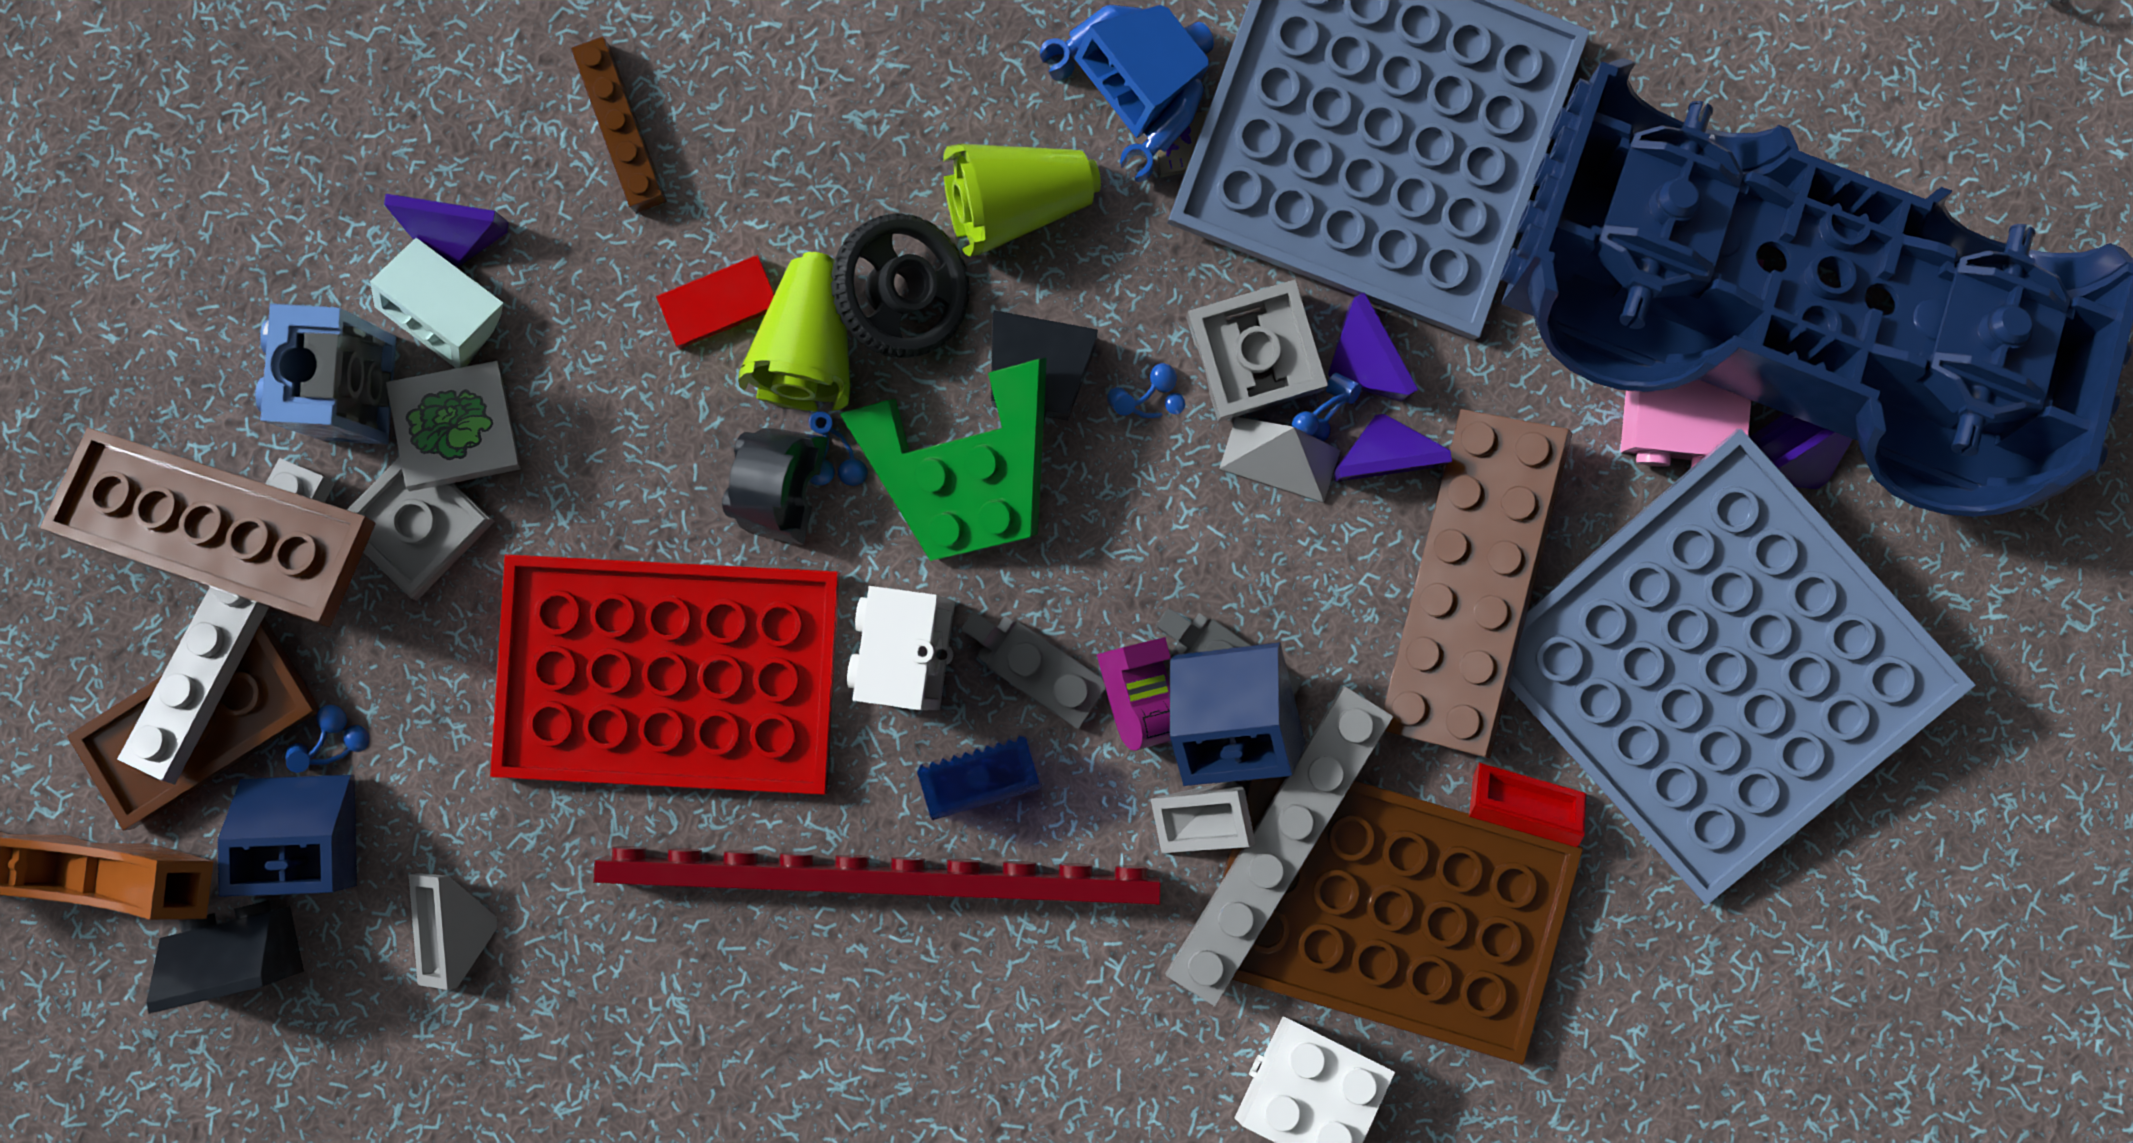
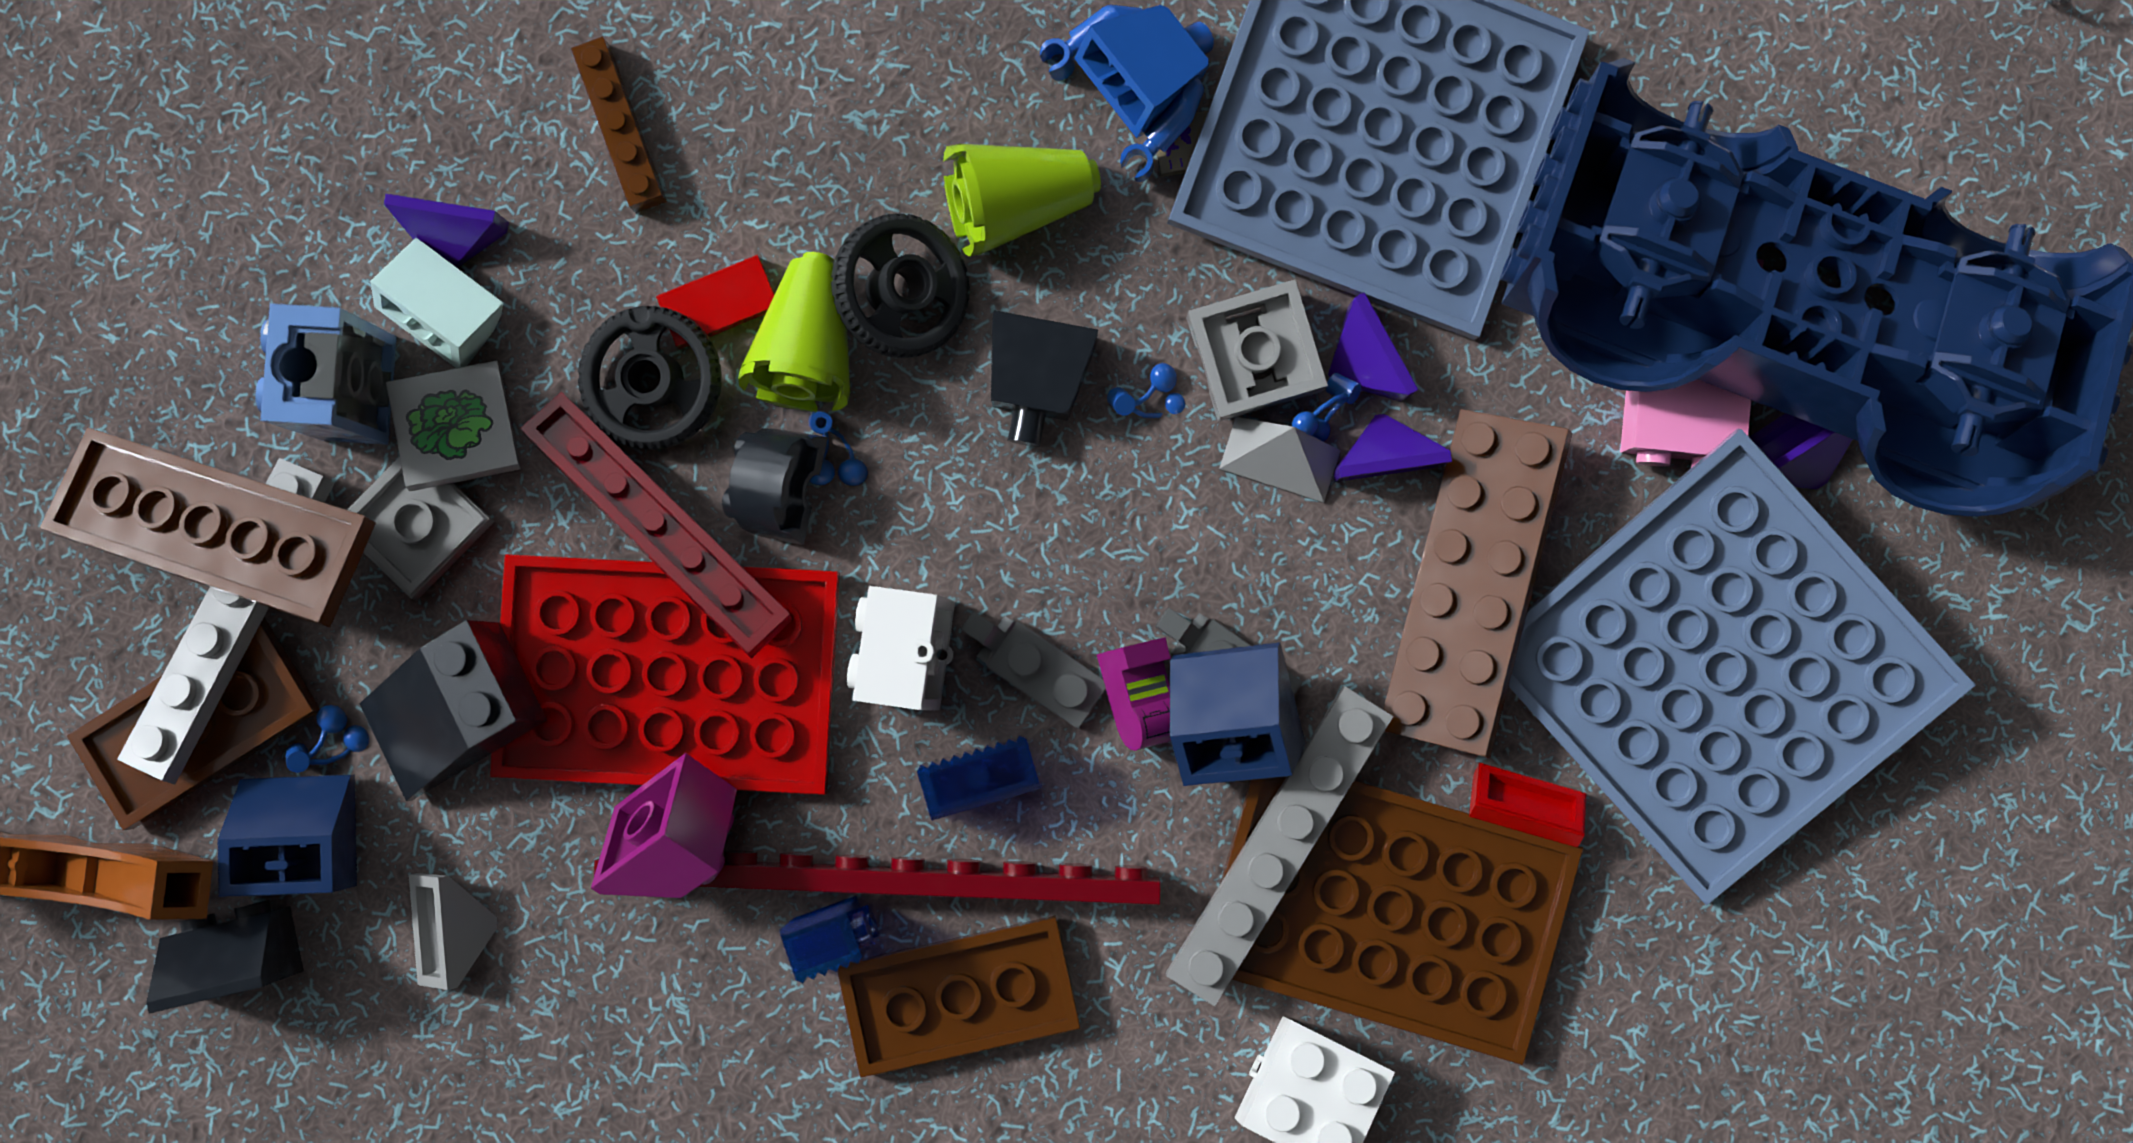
(451, 706): none -> black slope
(610, 407): none -> black wheel
(656, 525): none -> dark red plate
(667, 834): none -> magenta slope
(829, 938): none -> clear blue brick
(958, 996): none -> reddish brown plate
(969, 488): green wing -> none
(1203, 819): light grey slope -> none

